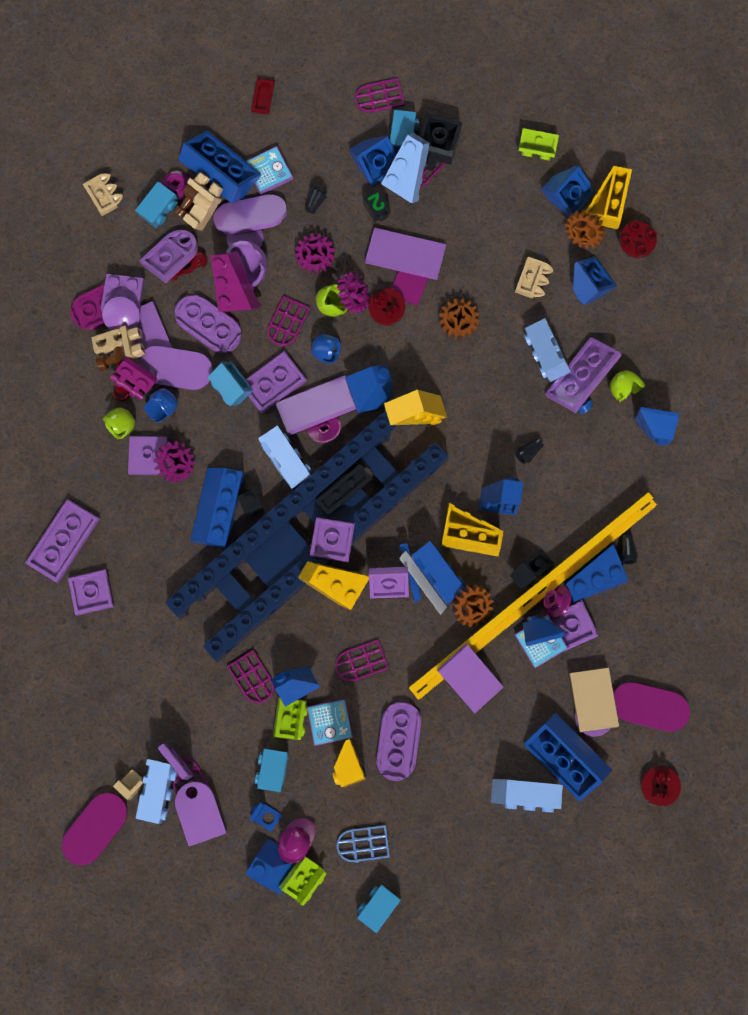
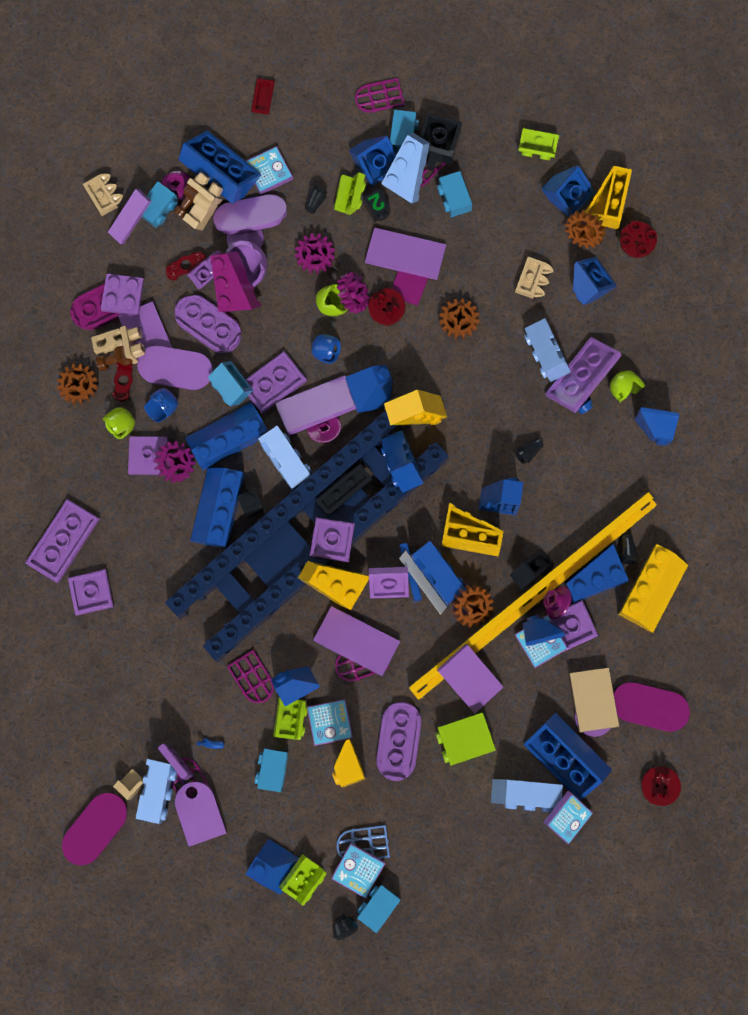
(71, 388): none -> dark orange gear
(120, 312): medium lavender dish -> none
(129, 216): none -> medium lavender tile
(135, 374): magenta plate -> none
(170, 254): medium lavender tile -> none
(203, 272): none -> medium lavender slope
(211, 744): none -> blue piece
(226, 436): none -> blue slope
(257, 815): blue bracket -> none
(286, 313): magenta window -> none
(296, 840): magenta piece -> none
(344, 927): none -> black cone
(349, 193): none -> lime bracket
(356, 641): none -> medium lavender tile
(358, 870): none -> medium azure tile
(401, 462): none -> blue wedge
(455, 194): none -> dark azure brick
(465, 739): none -> lime brick
(568, 817): none -> tile
(653, 588): none -> yellow slope

